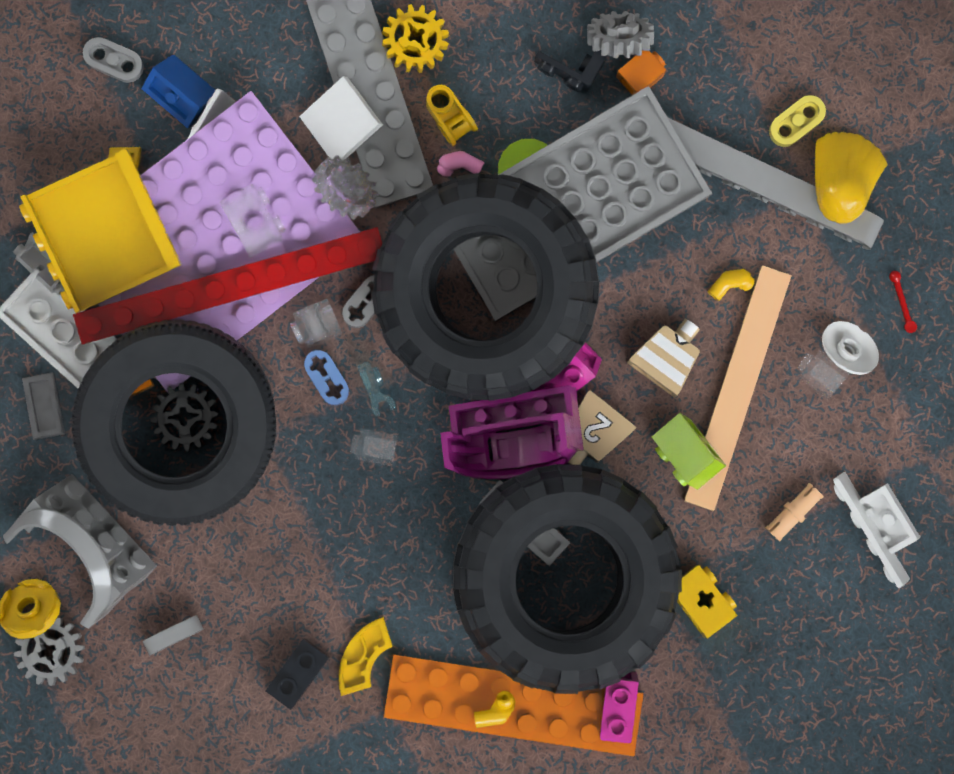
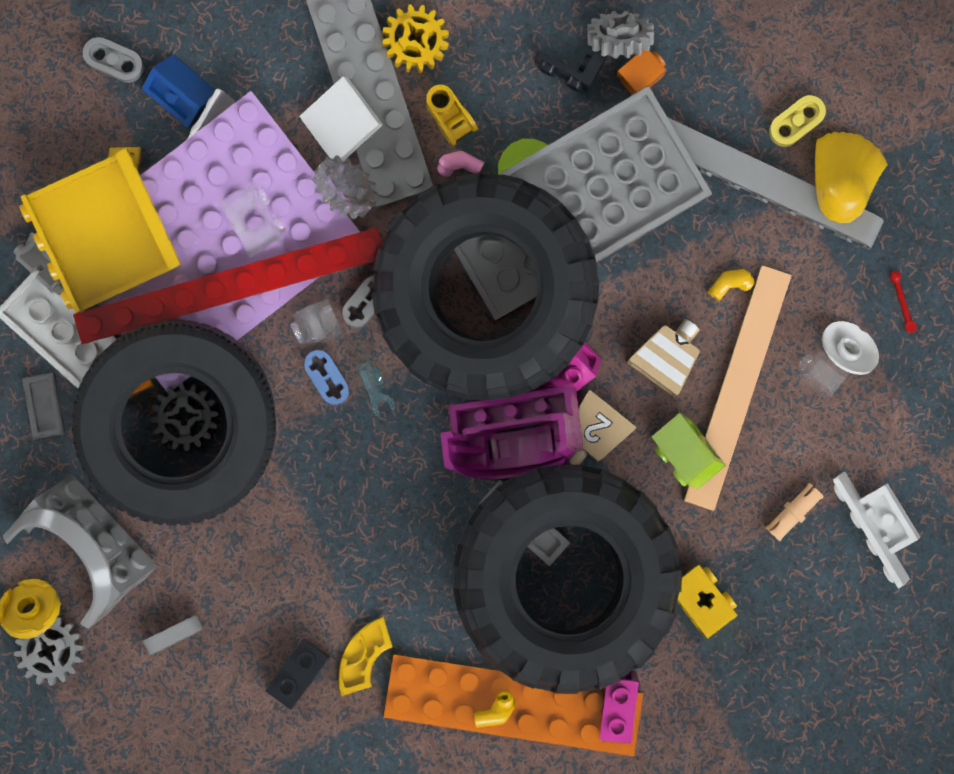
(374, 447): clear brick -> none

